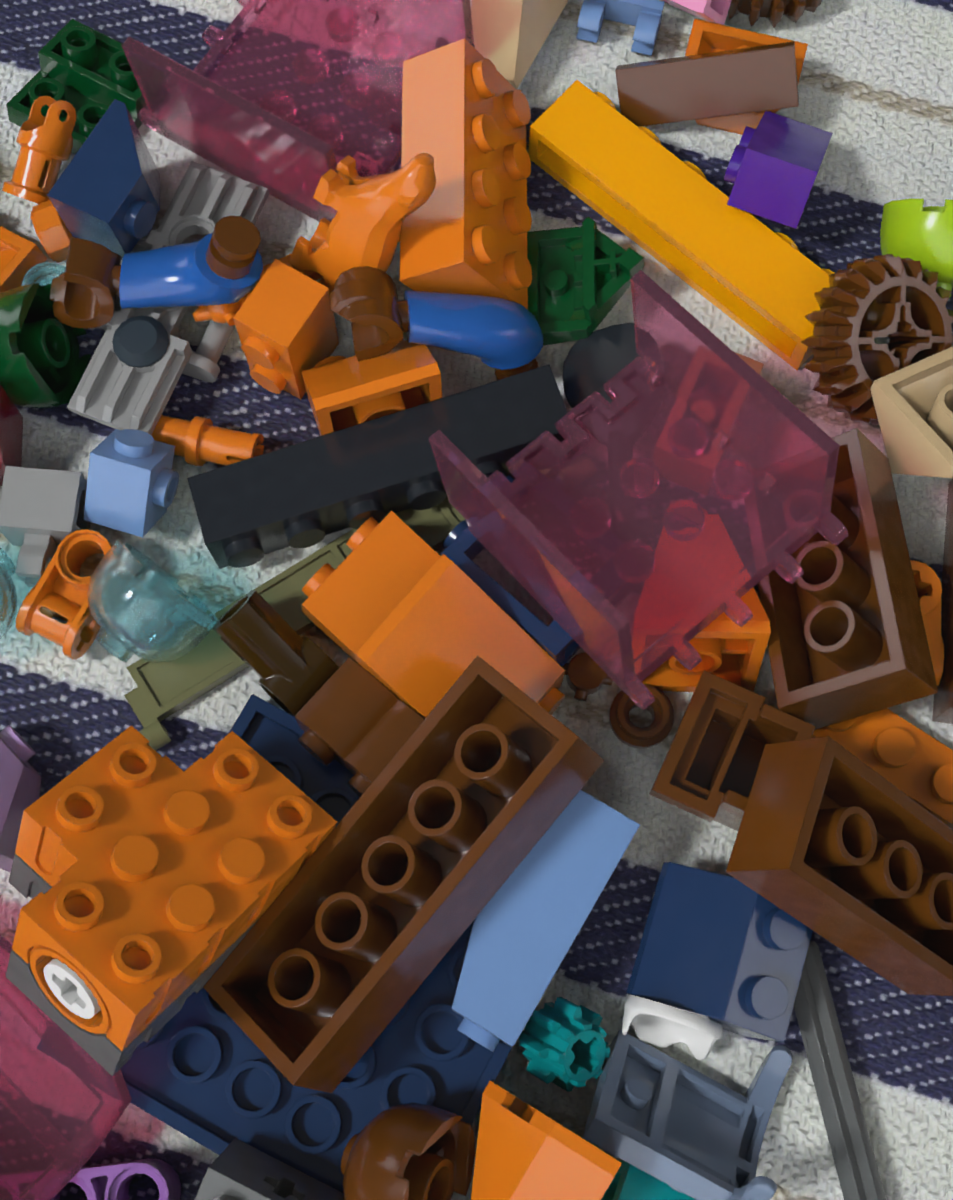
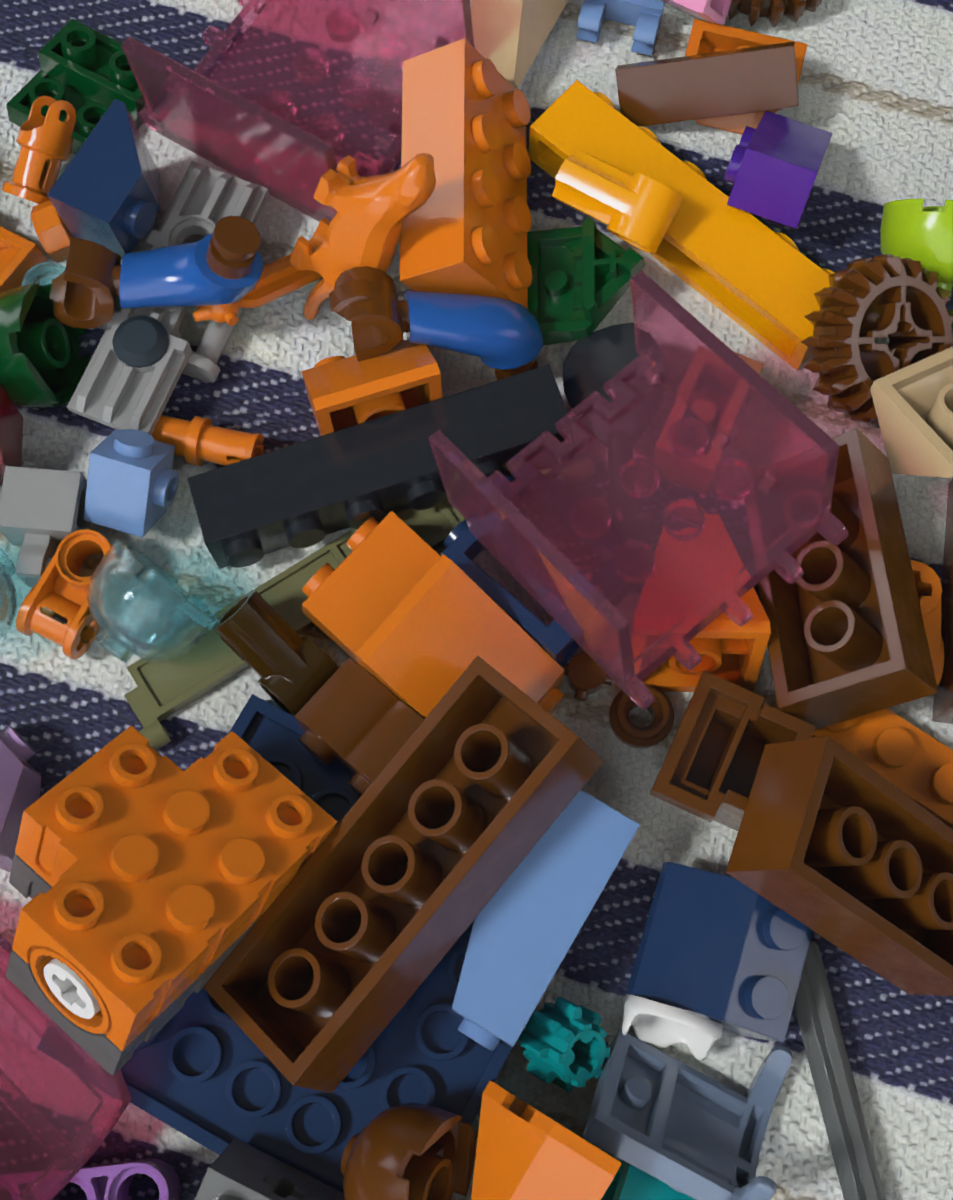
(286, 328): orange brick -> none
(630, 206): none -> light orange piece

